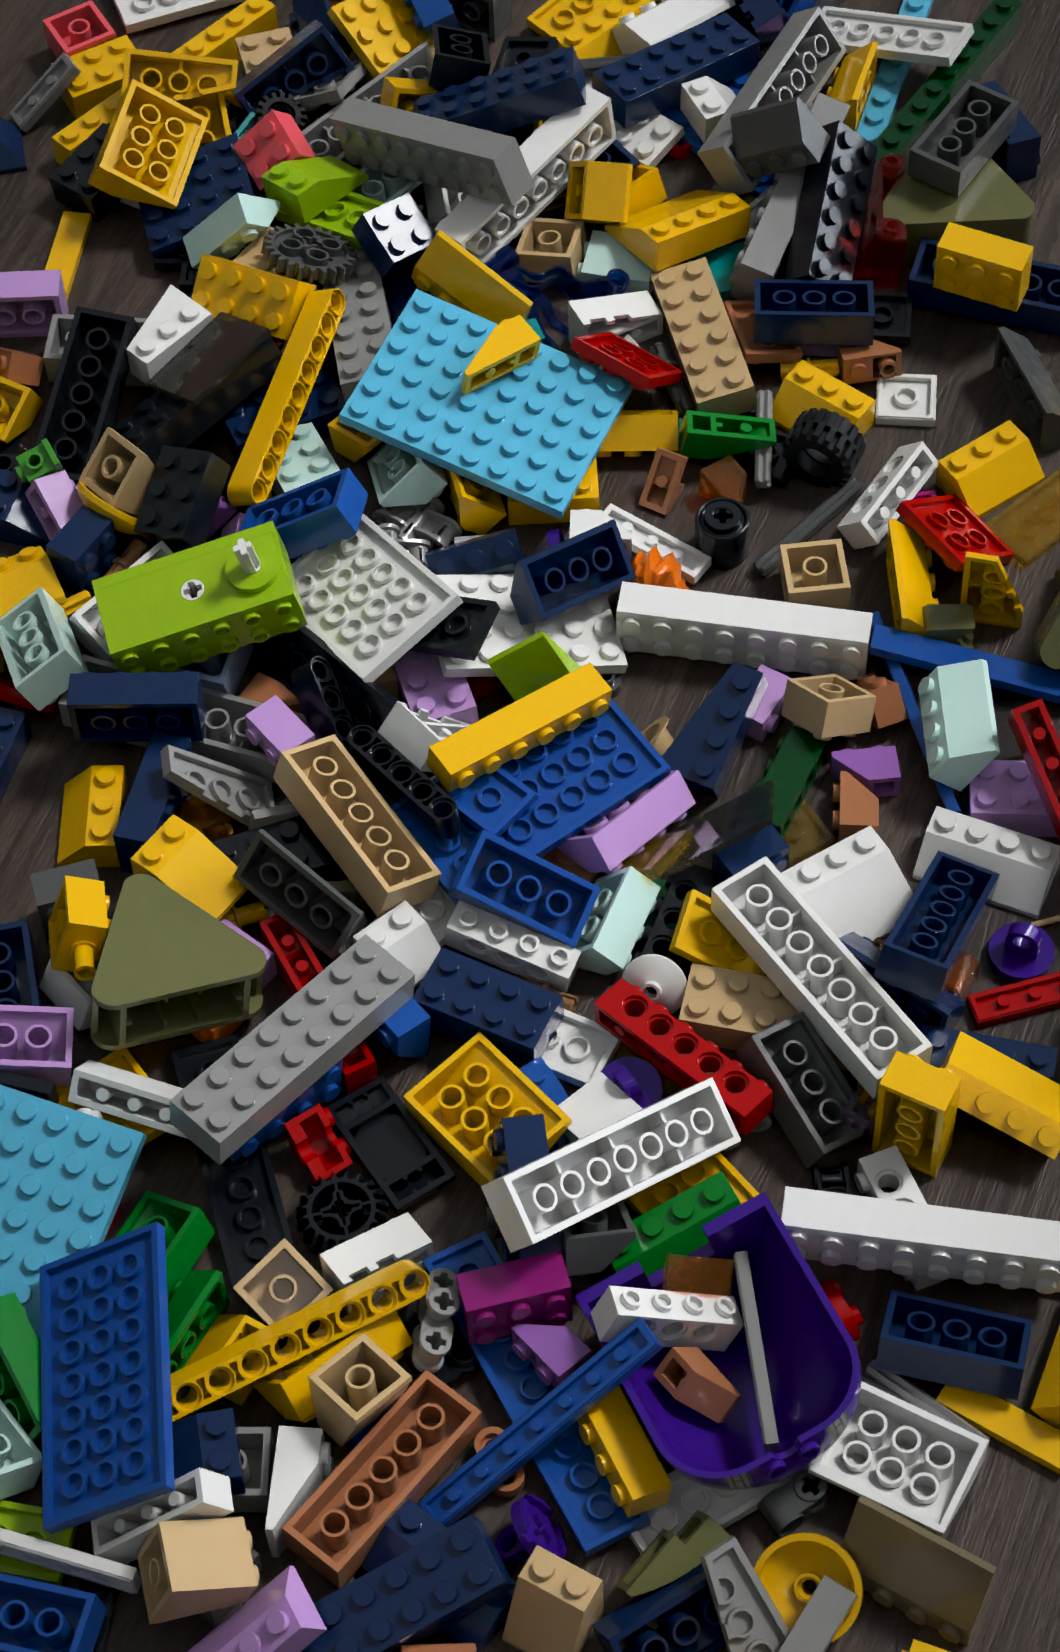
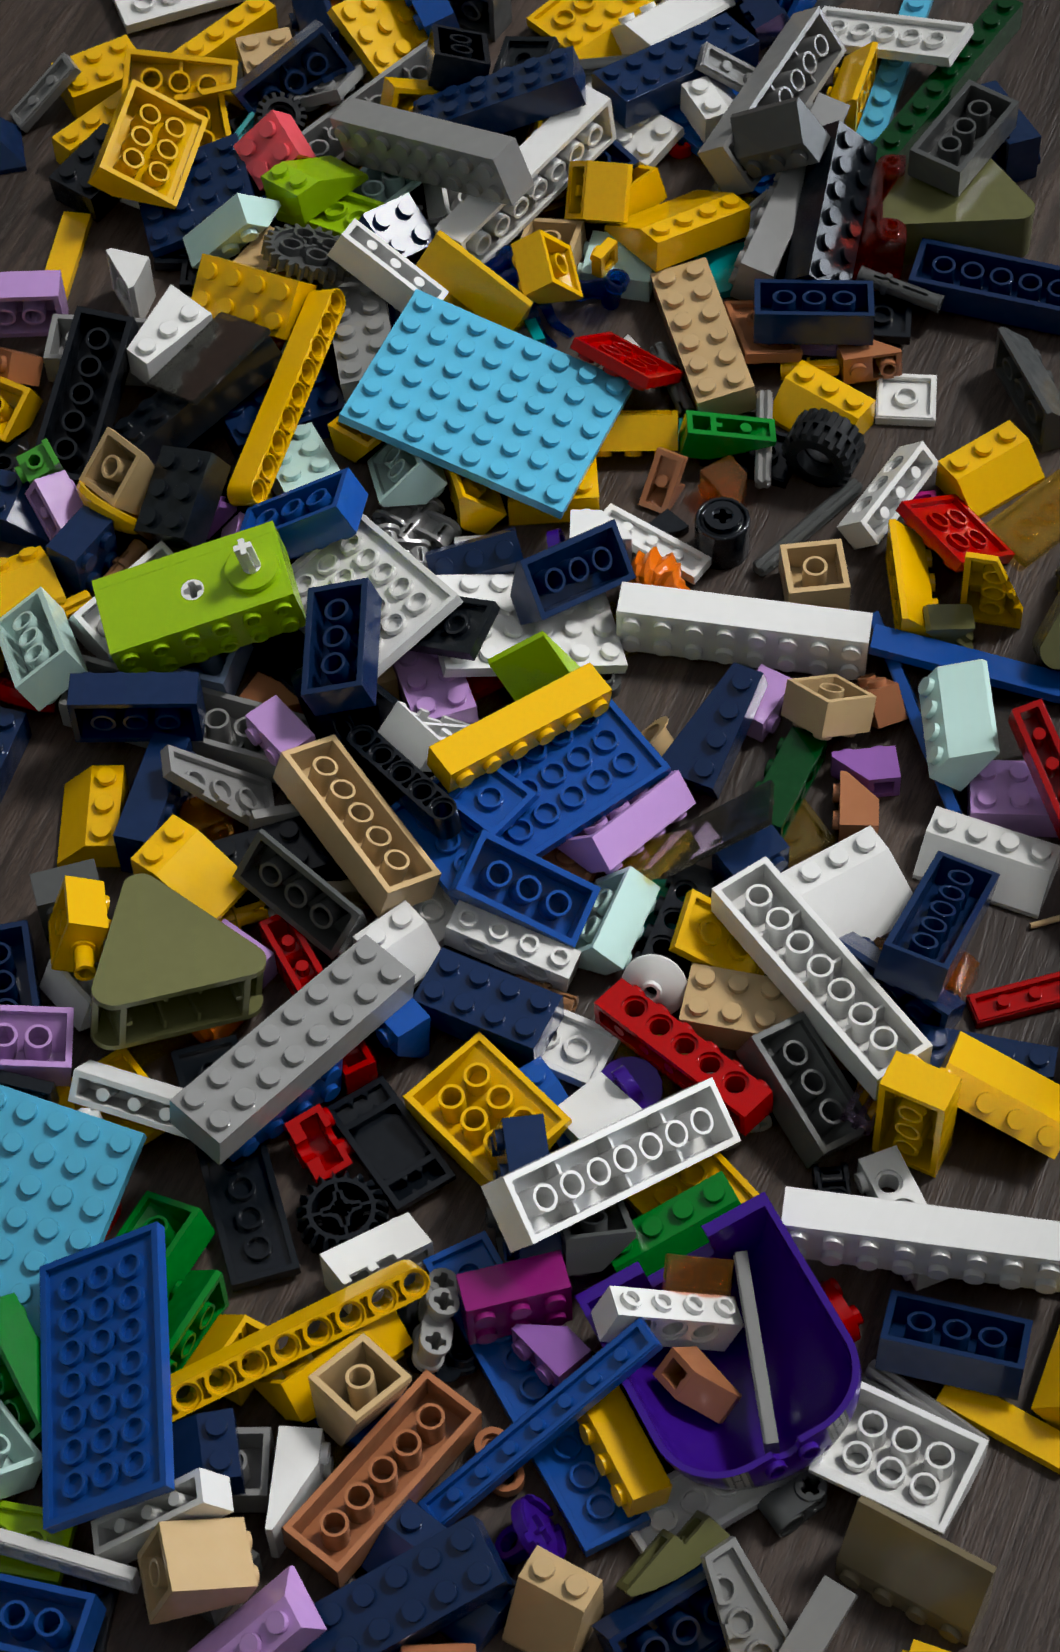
(77, 29): coral brick -> none
(132, 281): none -> white slope
(281, 1284): tan brick -> none
(341, 647): none -> dark blue brick
(381, 266): none -> white brick
(506, 349): yellow slope -> none
(546, 269): none -> yellow slope
(604, 257): none -> yellow plate
(619, 313): white wedge -> none
(670, 524): none -> black tile
(723, 66): none -> light grey tile
(801, 1558): yellow dish -> none
(902, 290): none -> dark grey pin
(983, 266): yellow brick -> none
(1020, 952): dark purple tile -> none

